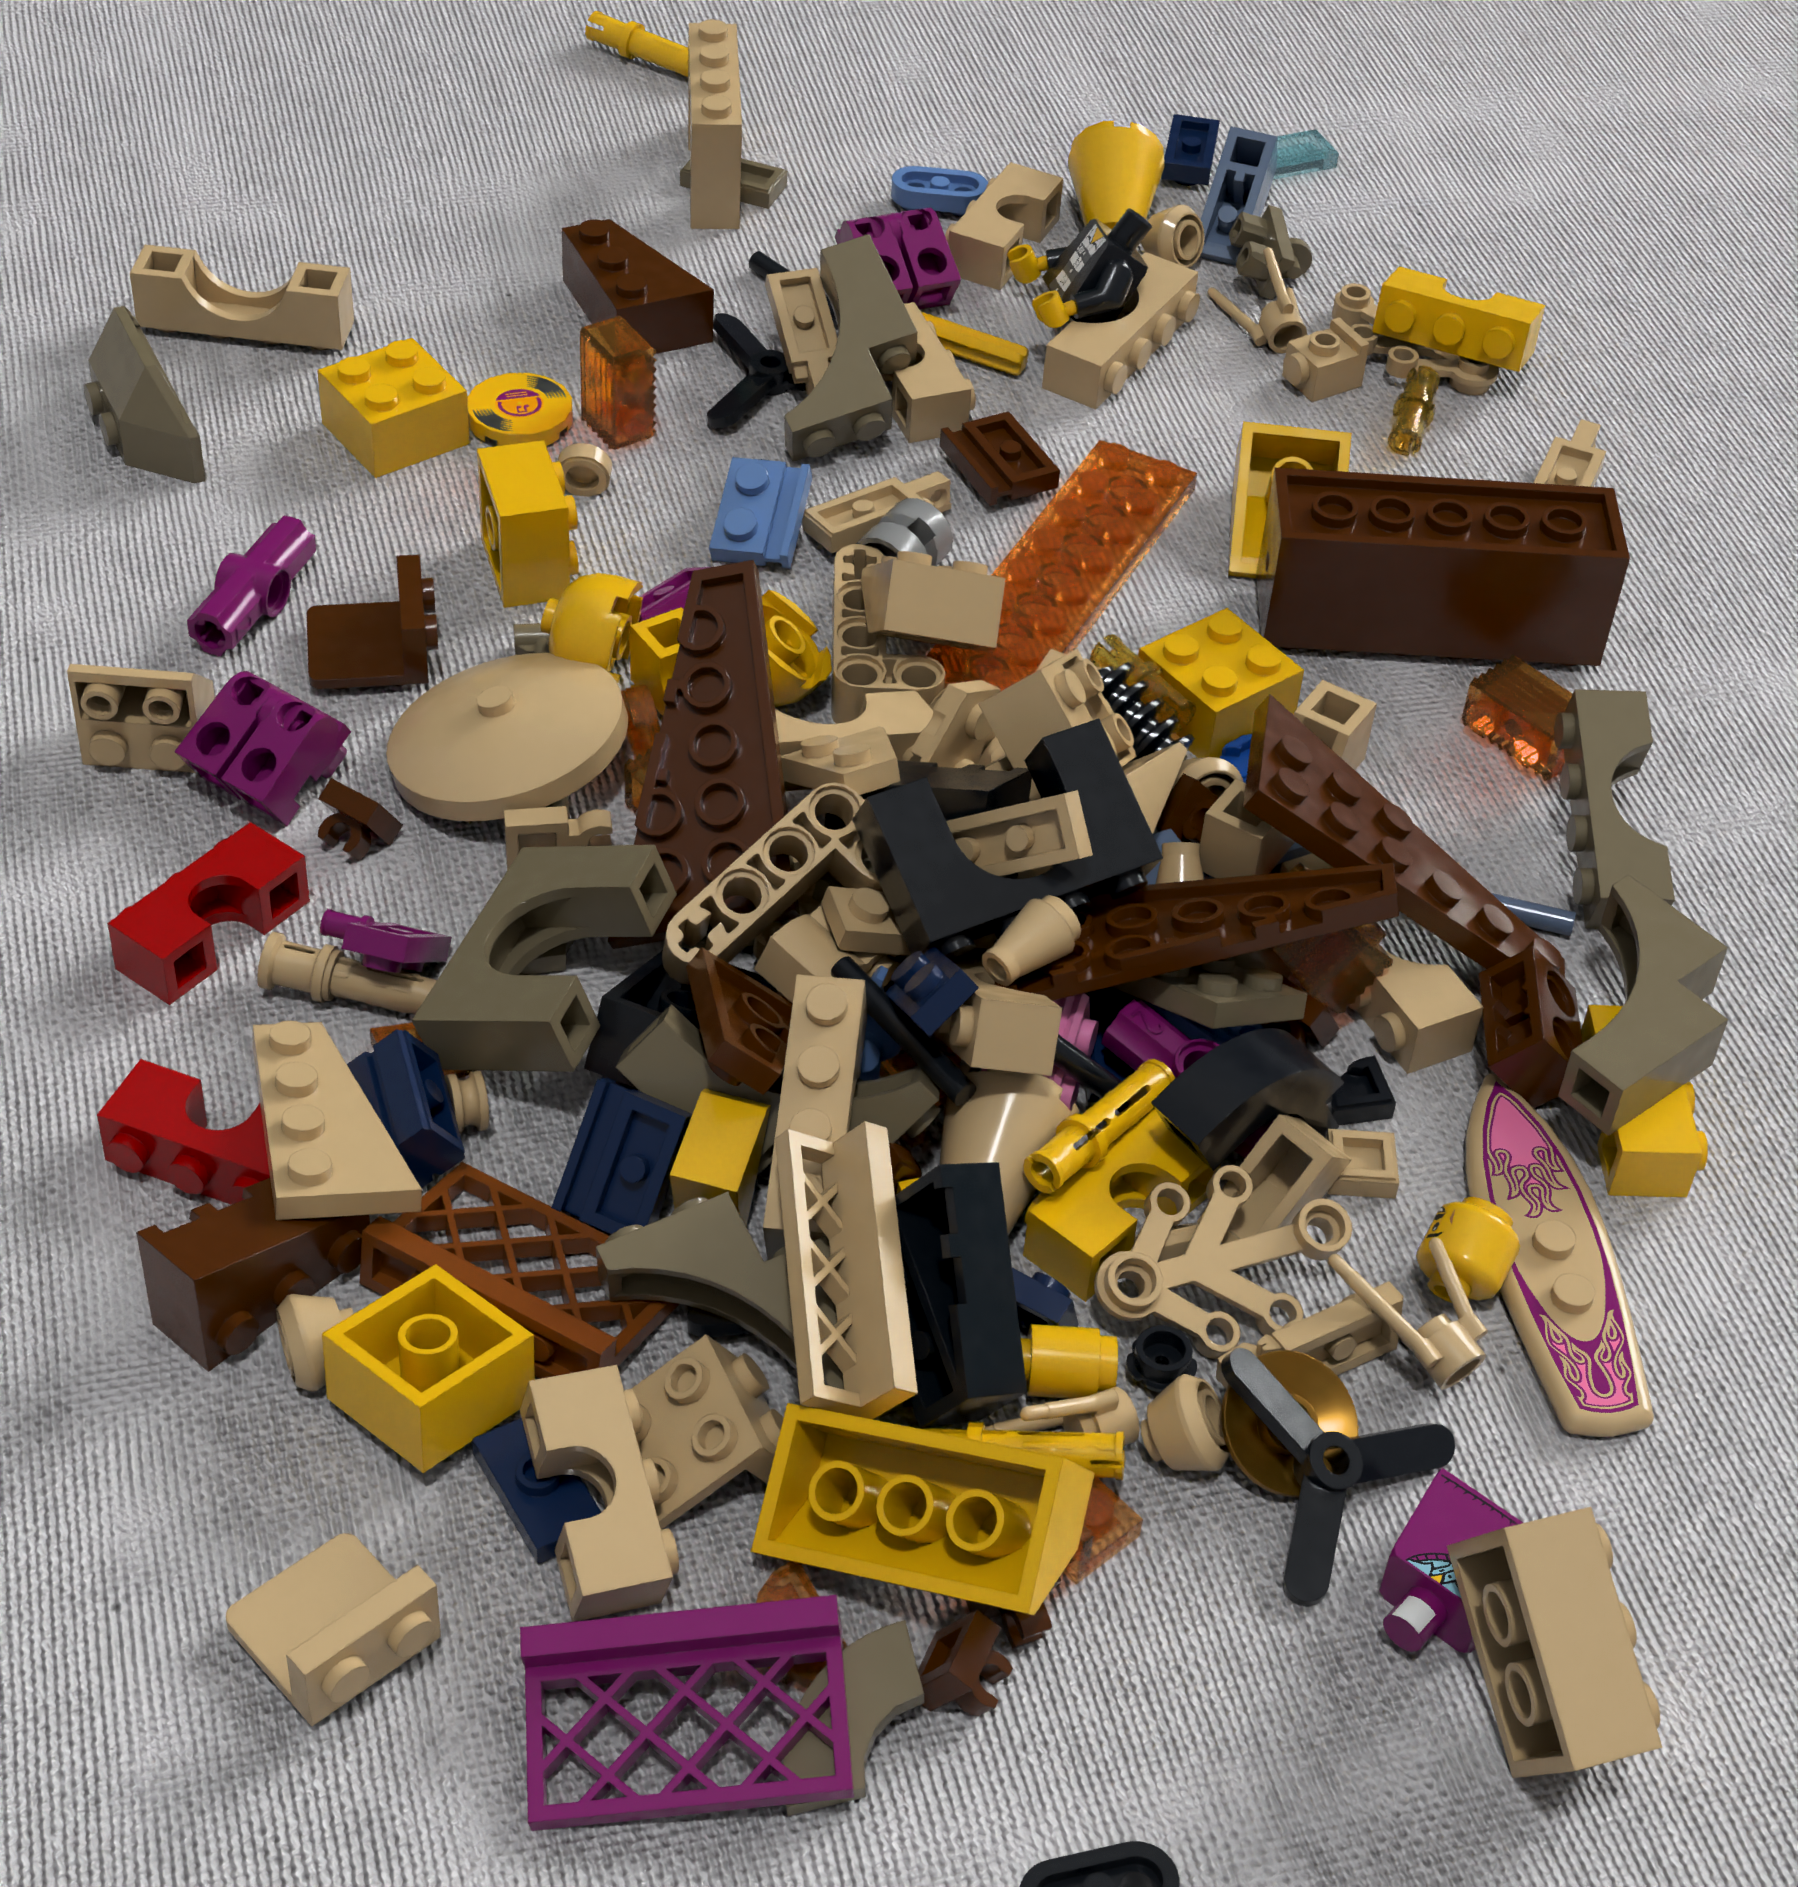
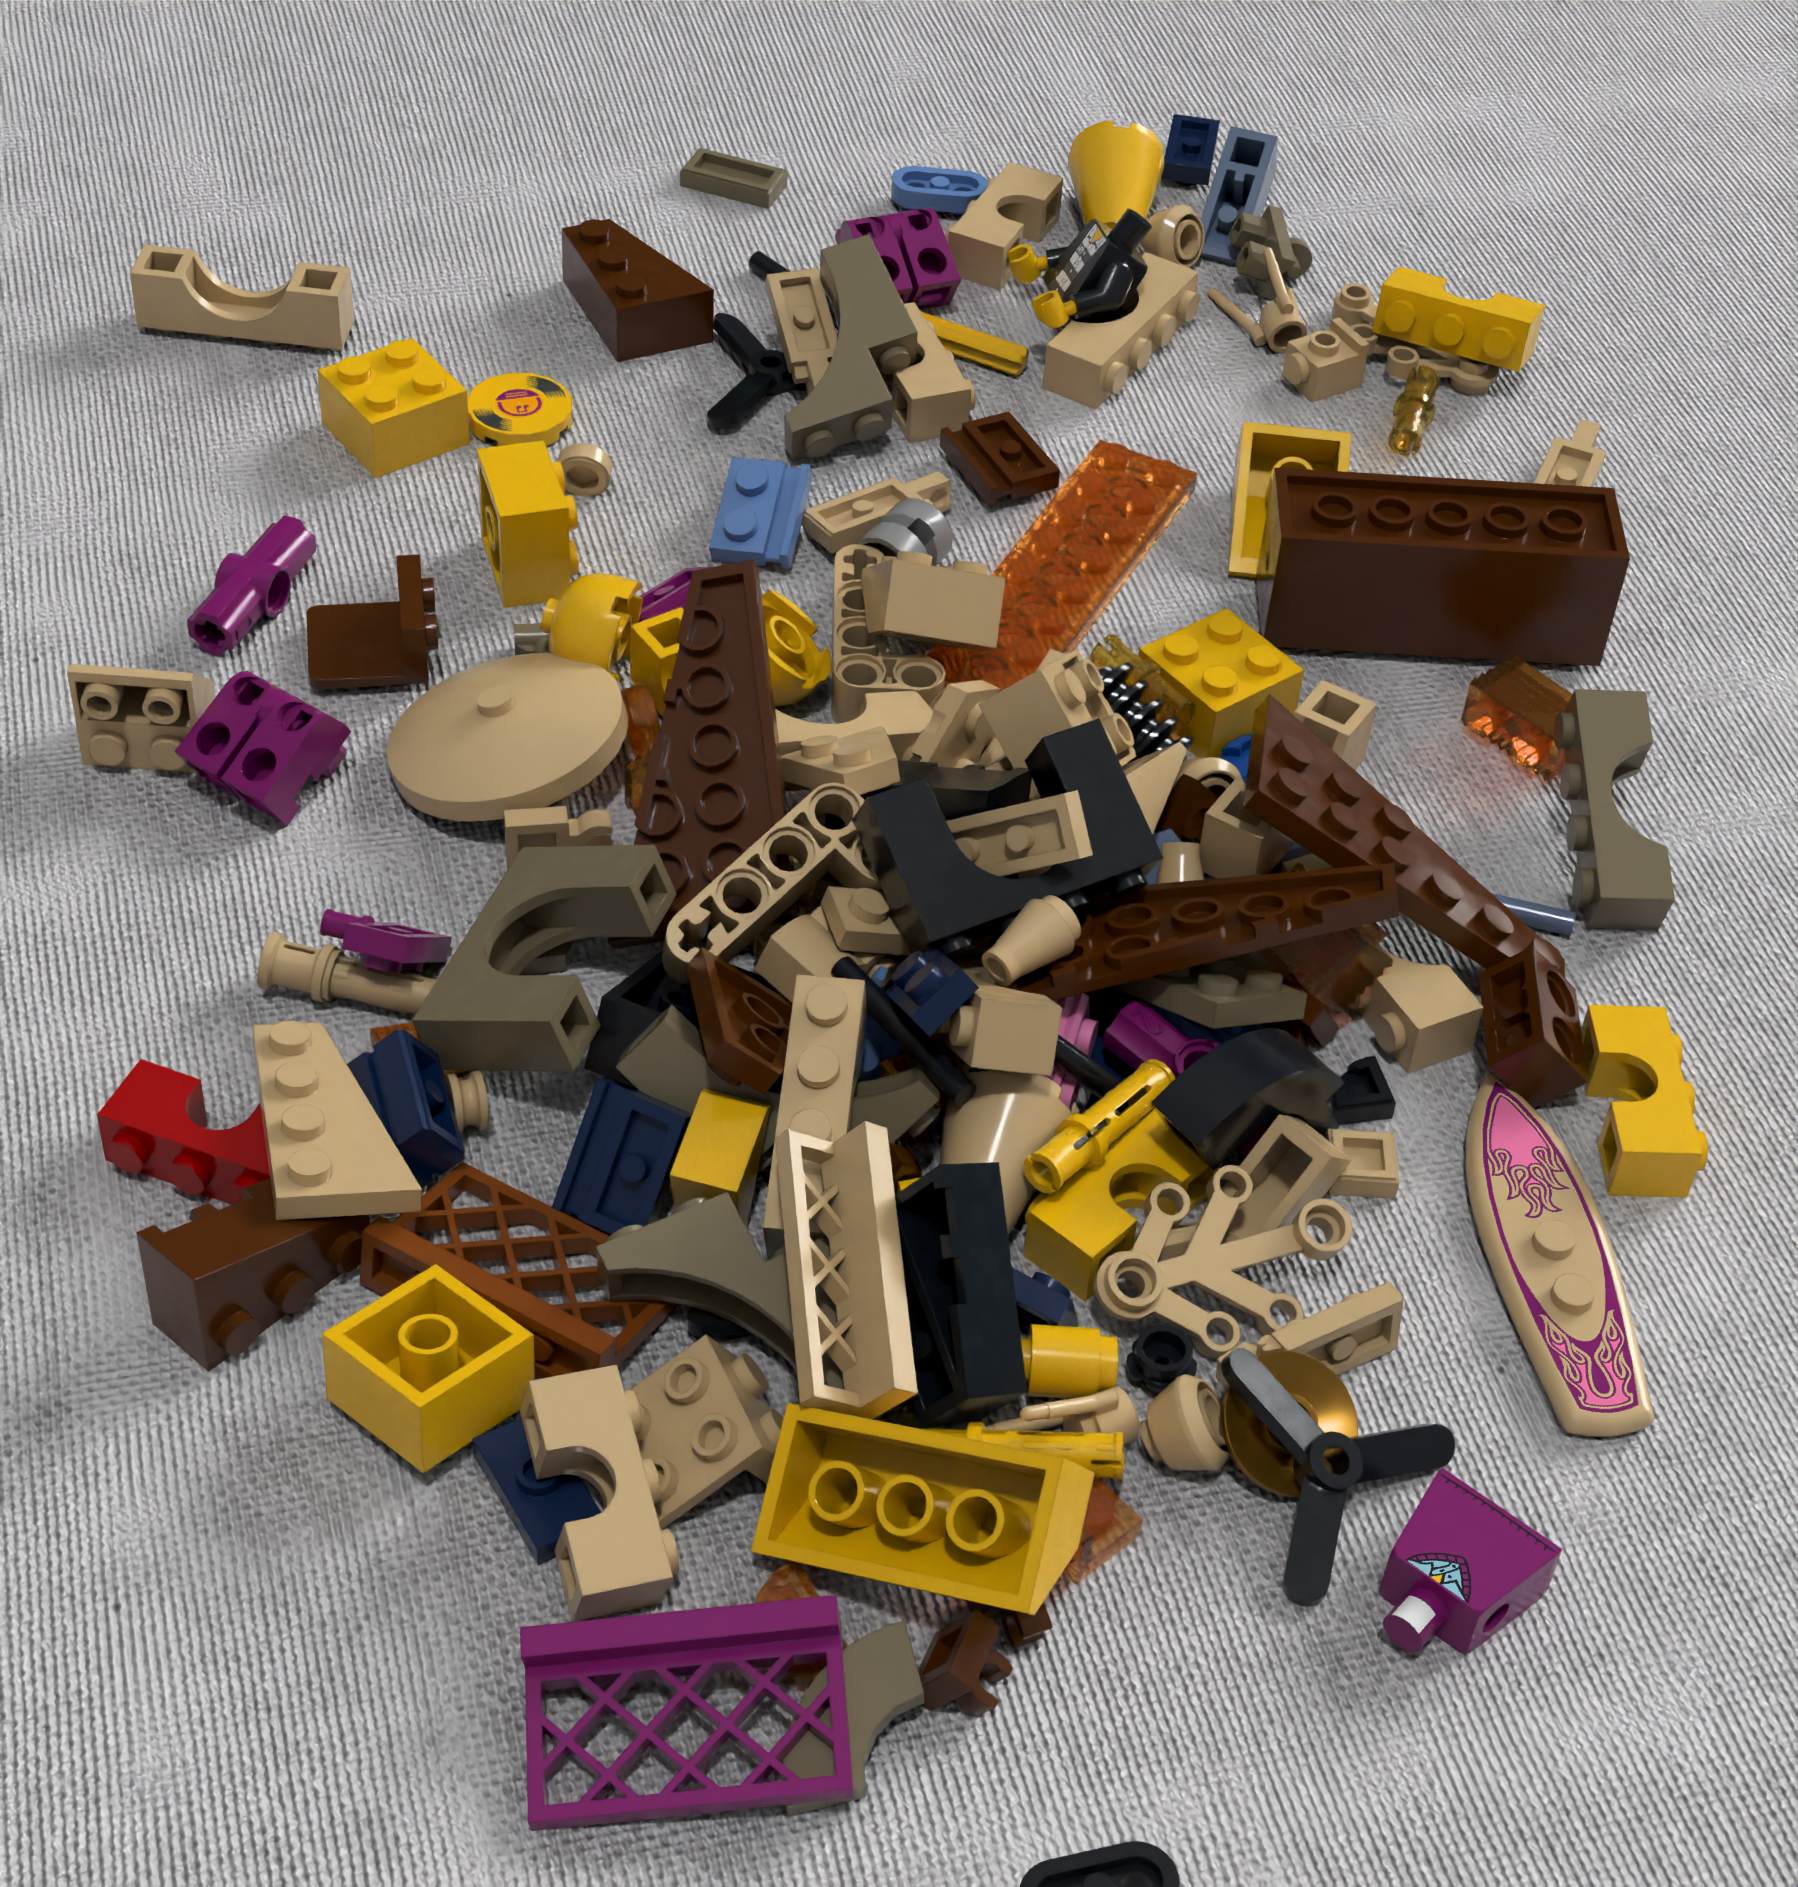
(139, 404): dark tan wedge -> none
(168, 934): red arch -> none
(300, 1327): tan cone -> none
(335, 1624): tan bracket -> none
(355, 814): reddish brown tile -> none
(617, 382): clear orange brick -> none
(636, 42): yellow pin -> none
(714, 125): tan arch -> none
(1304, 154): clear light blue tile -> none
(1441, 1346): tan plant -> none
(1477, 1243): yellow head -> none
(1555, 1645): tan brick -> none
(1664, 1027): dark tan arch -> none

